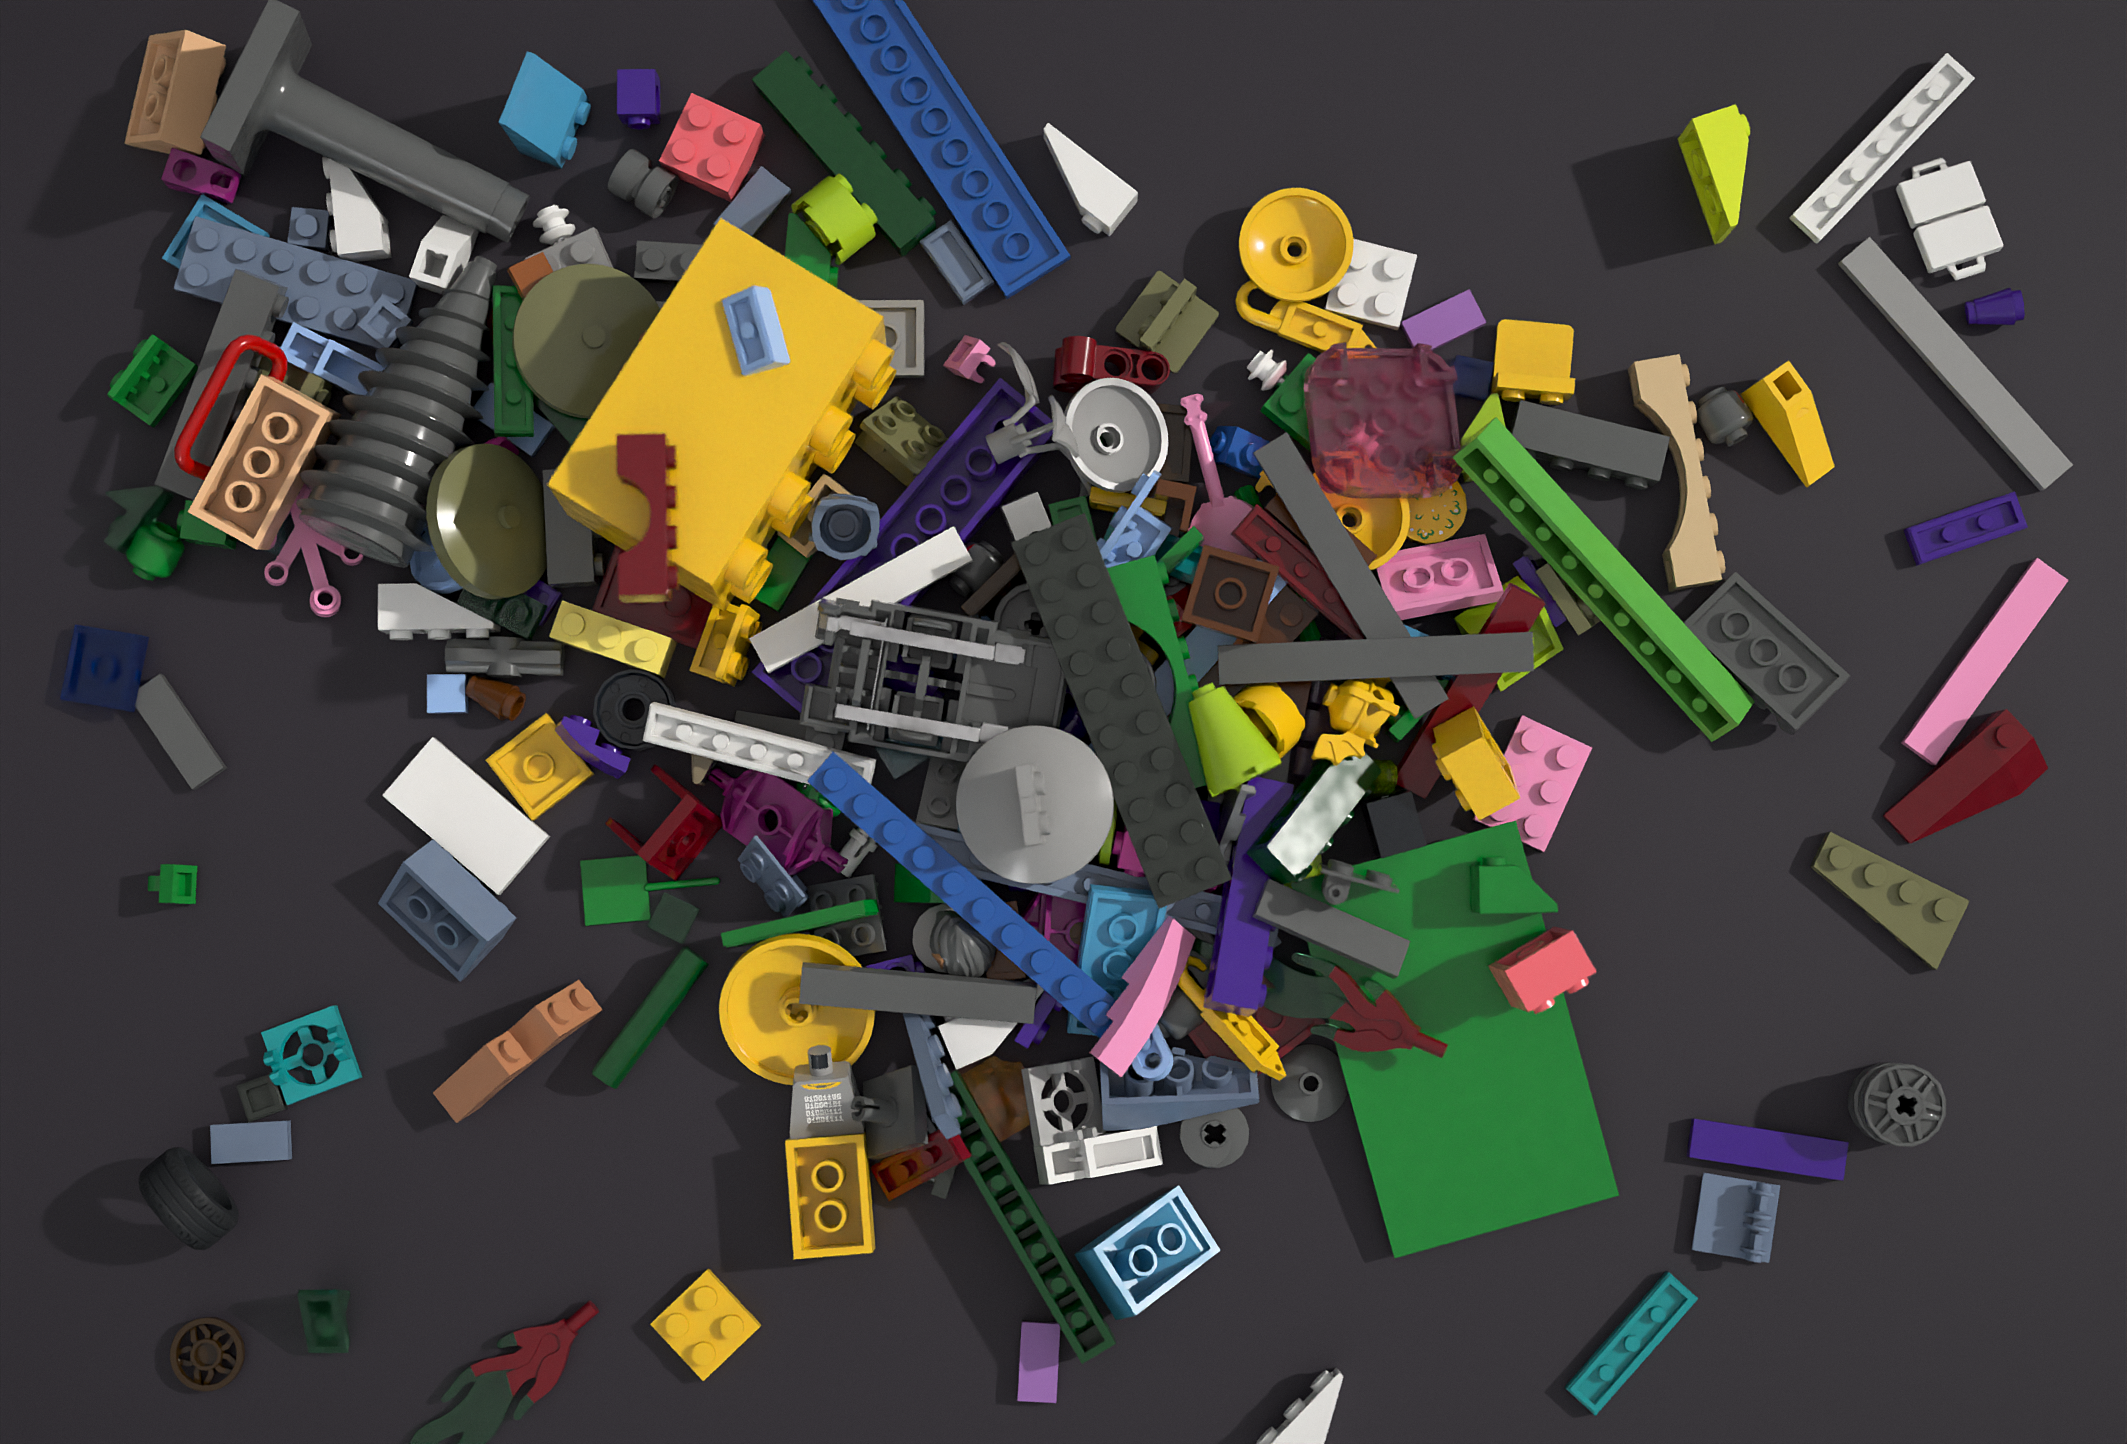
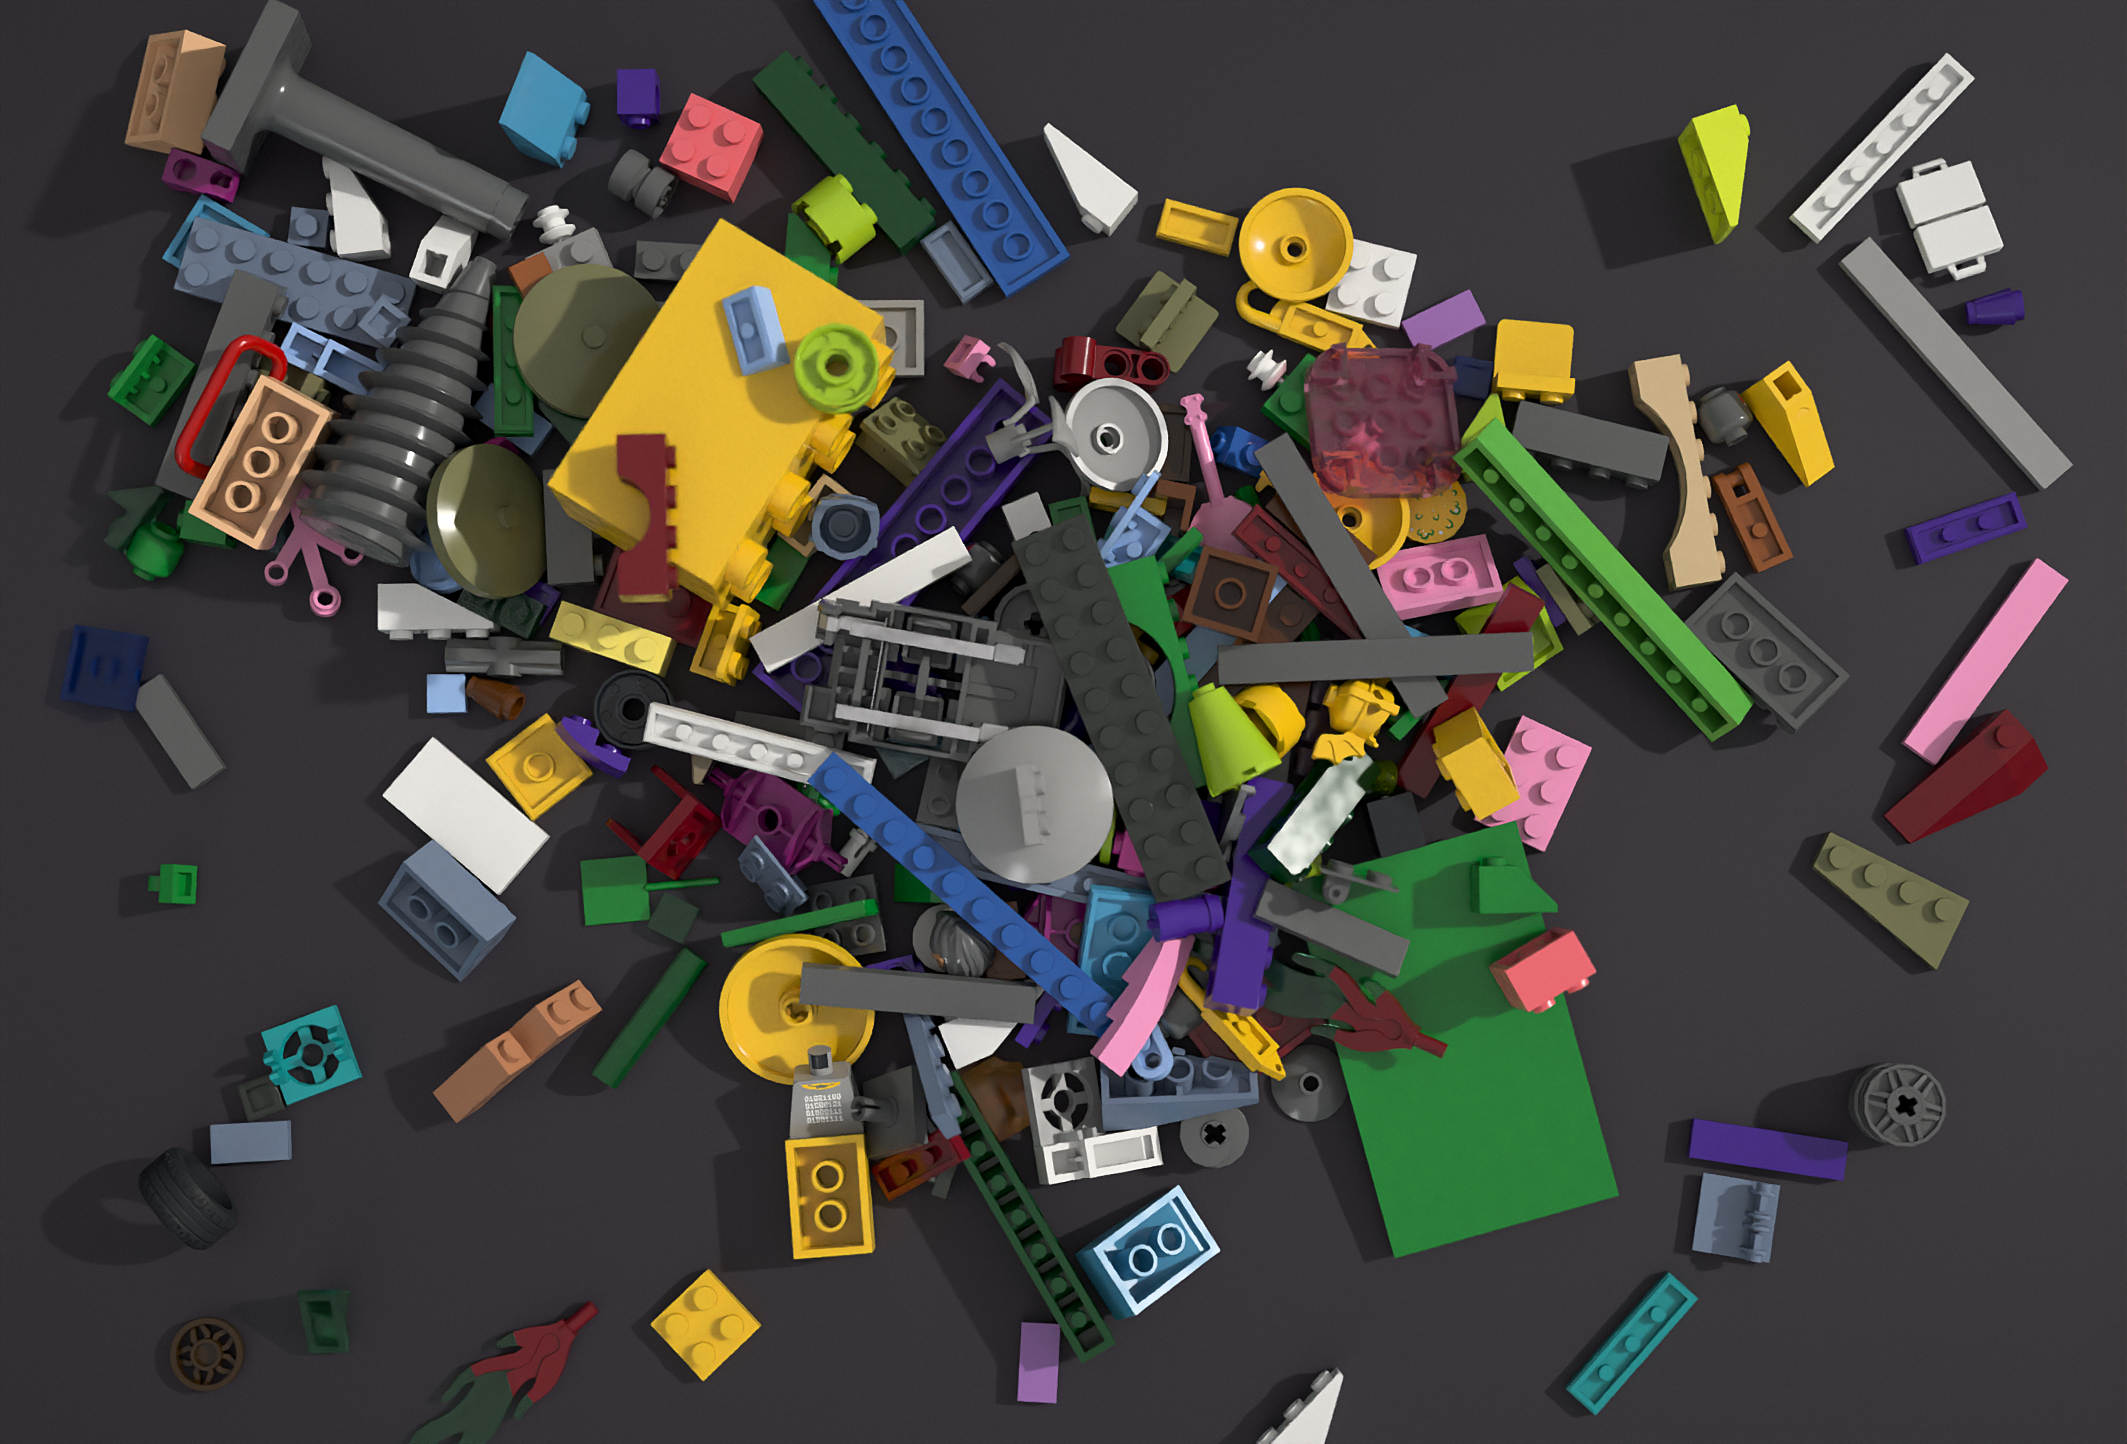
(756, 203): sand blue tile -> none
(830, 345): none -> lime wheel
(1185, 917): none -> dark purple piece
(1197, 227): none -> yellow tile
(1752, 518): none -> dark orange plate

